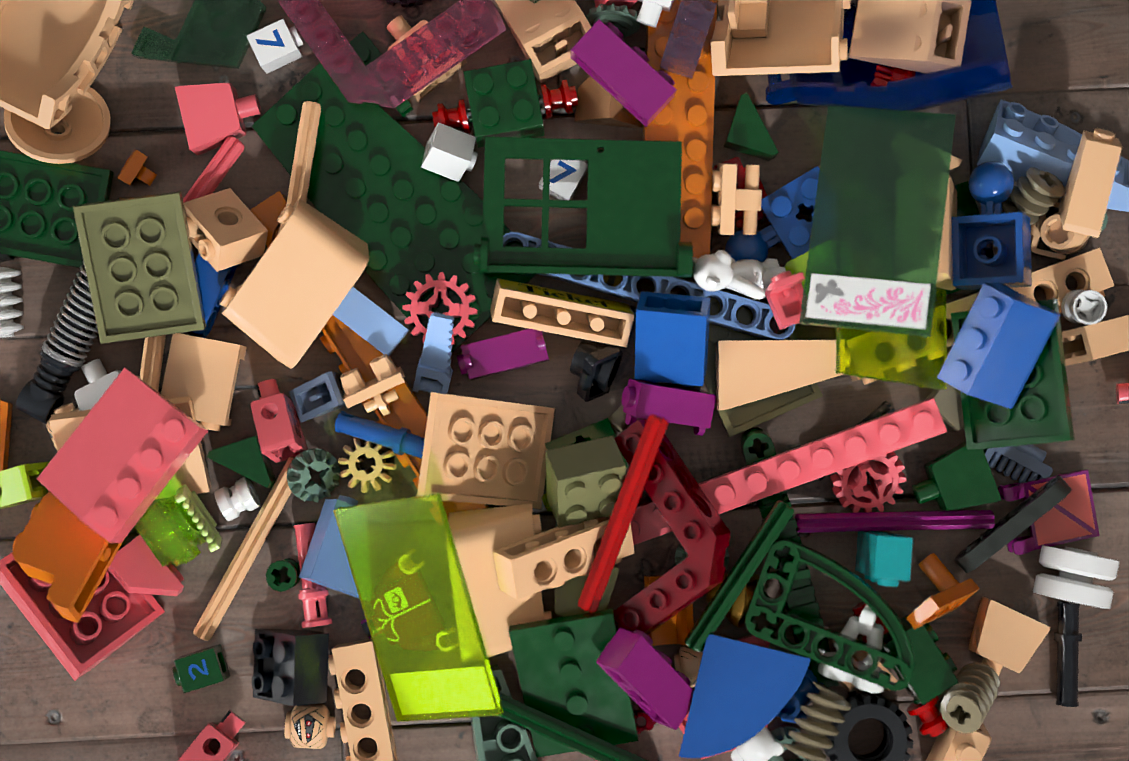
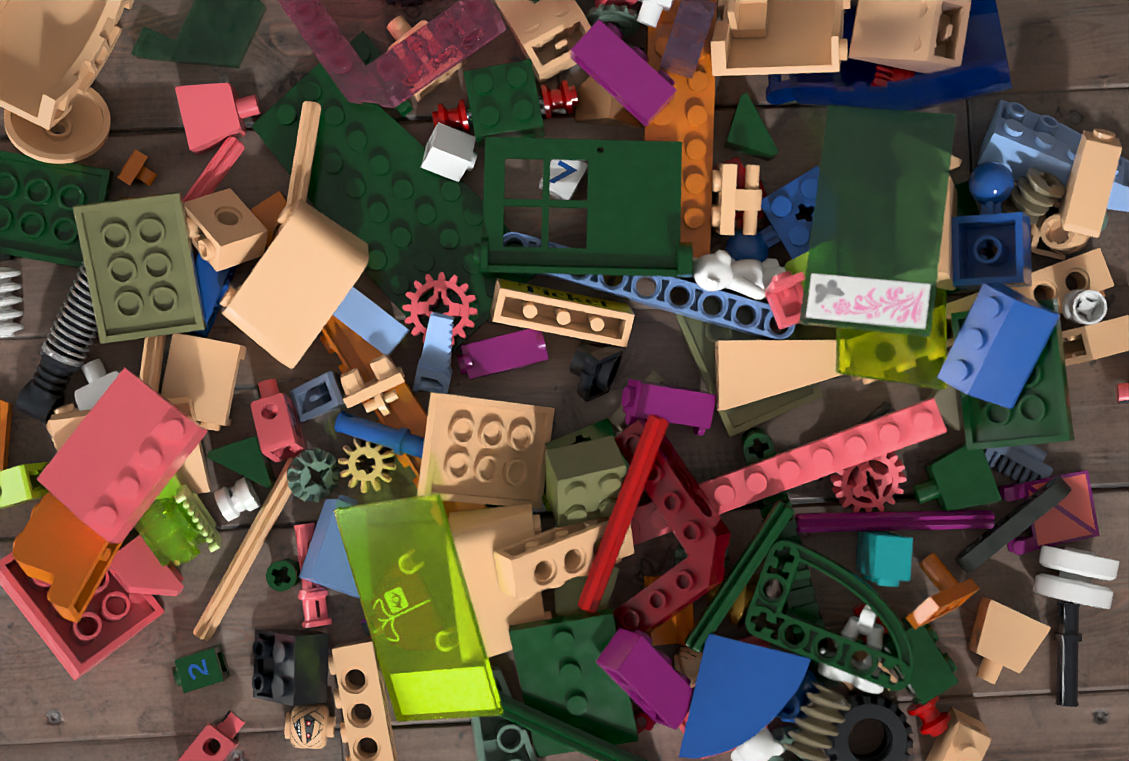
(276, 45): white brick -> none
(672, 338): blue brick -> none
(970, 699): dark tan piece -> none

